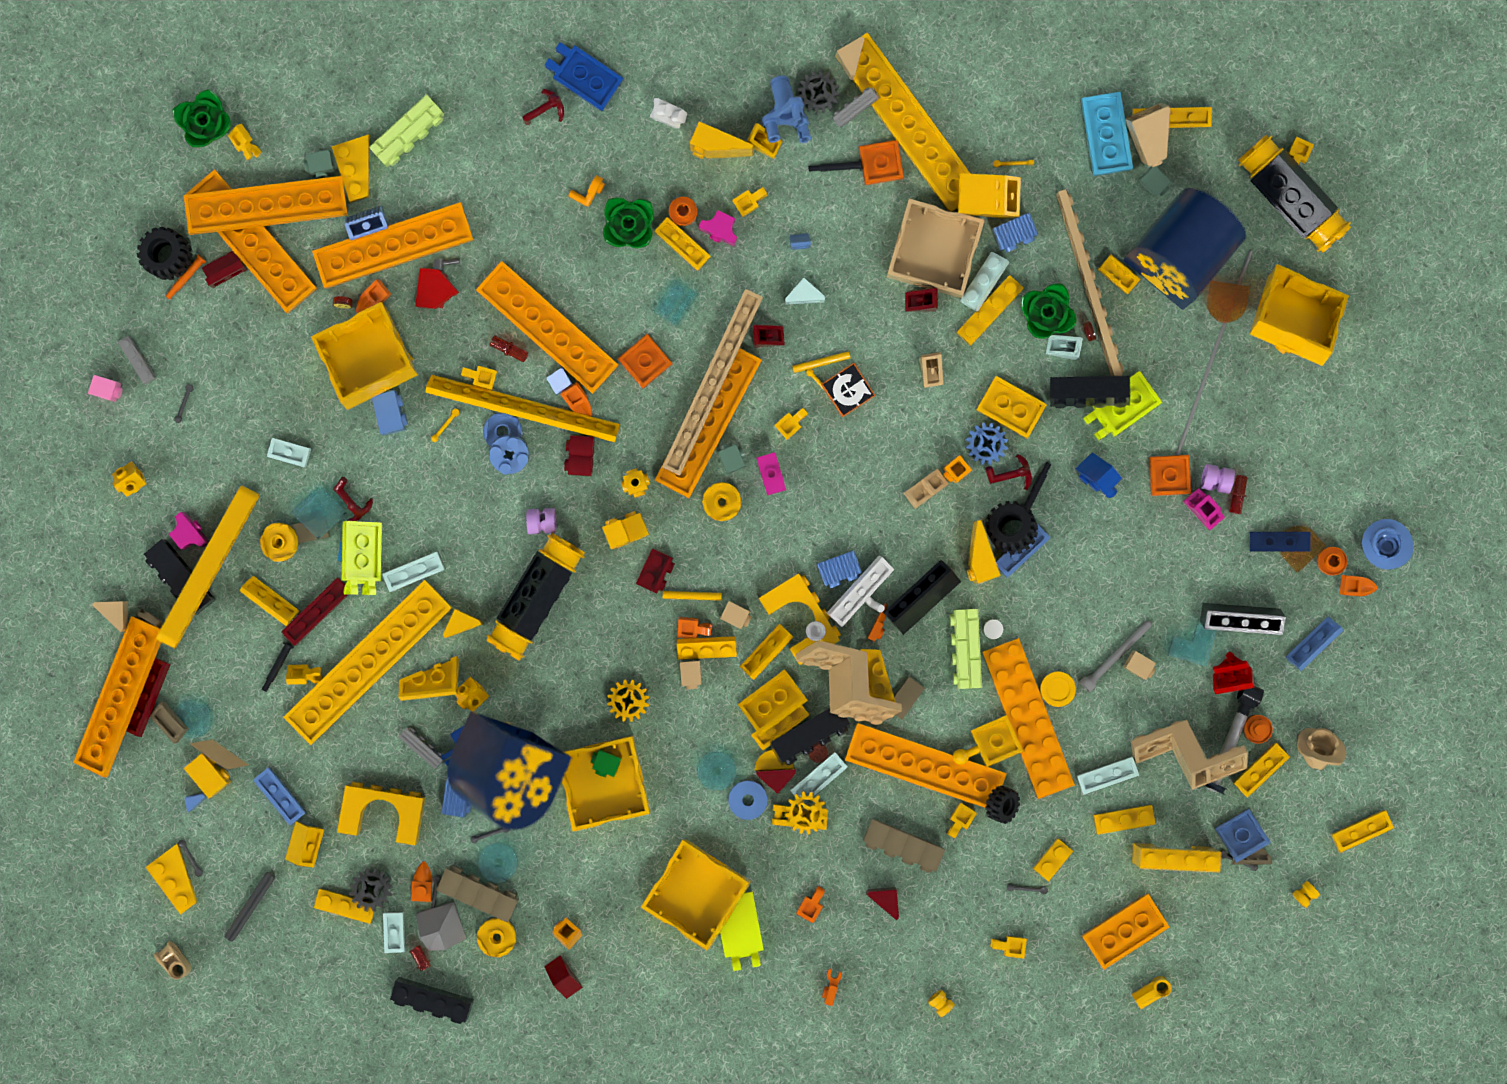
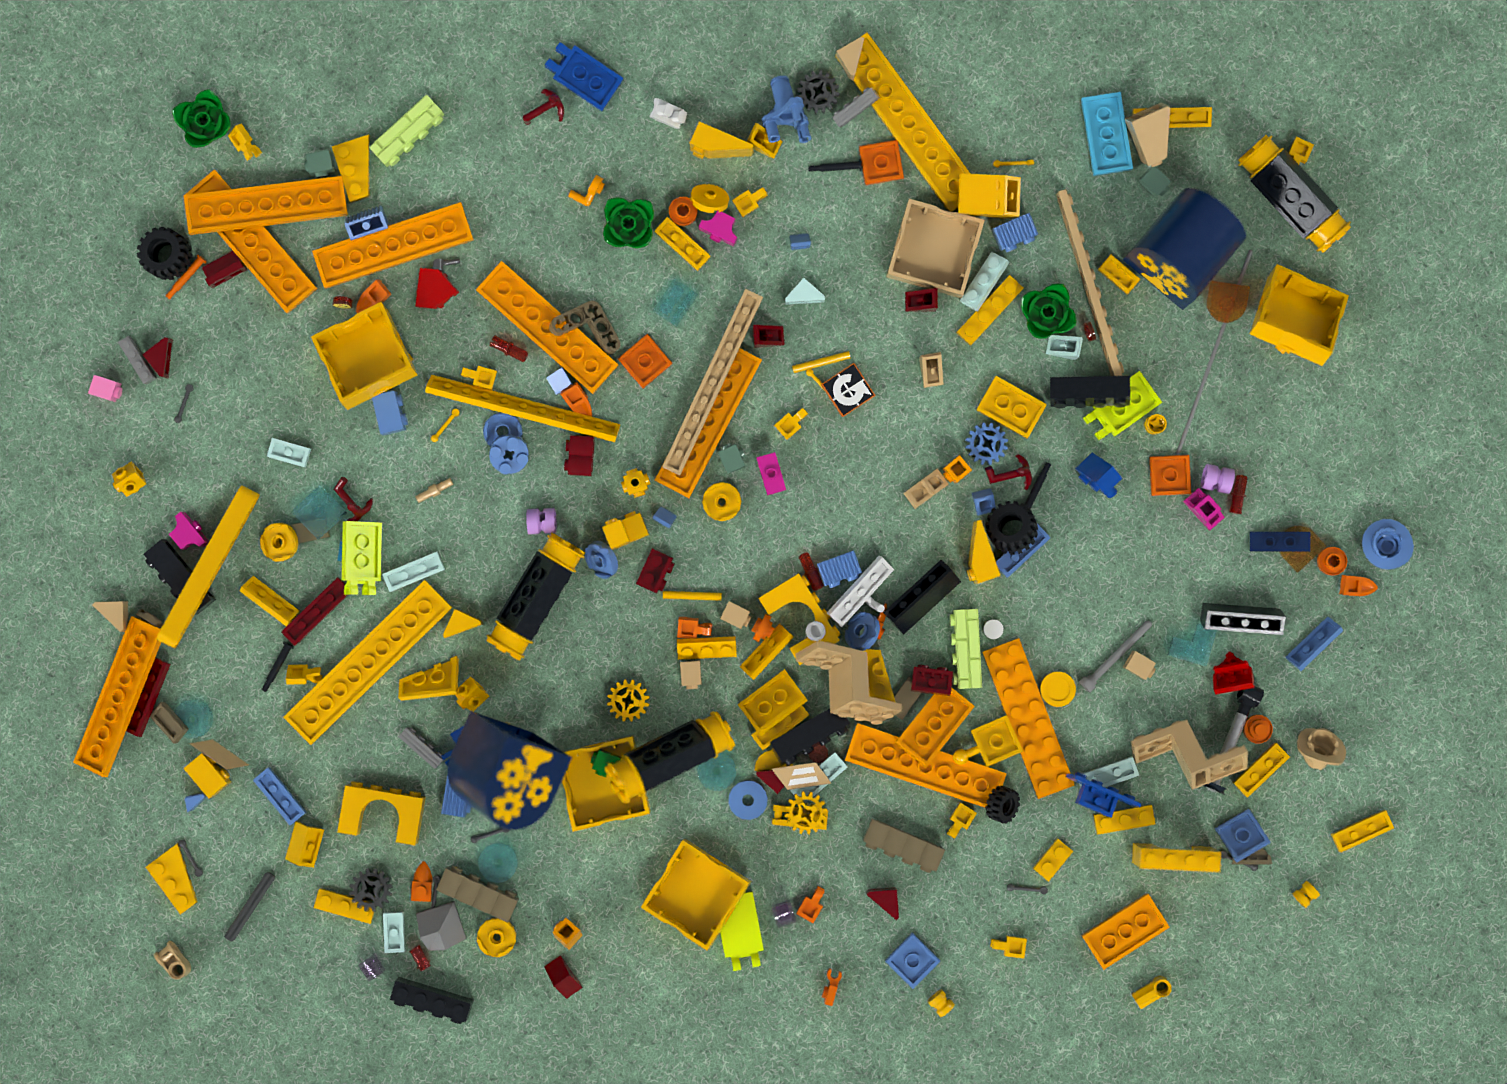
(160, 356): none -> dark red slope
(371, 967): none -> brick
(434, 490): none -> tan bar
(587, 318): none -> dark tan beam
(600, 550): none -> medium blue tile
(664, 517): none -> medium blue slope
(669, 756): none -> black brick
(709, 198): none -> yellow plate
(763, 628): none -> orange plate
(783, 913): none -> brick
(801, 776): none -> tan sticker
(811, 572): none -> clear red axle
(870, 633): none -> medium blue tile
(912, 960): none -> medium blue plate
(931, 681): none -> dark red bracket
(934, 726): none -> light orange plate
(983, 501): none -> medium blue slope
(1098, 798): none -> blue bracket
(1155, 424): none -> yellow wheel

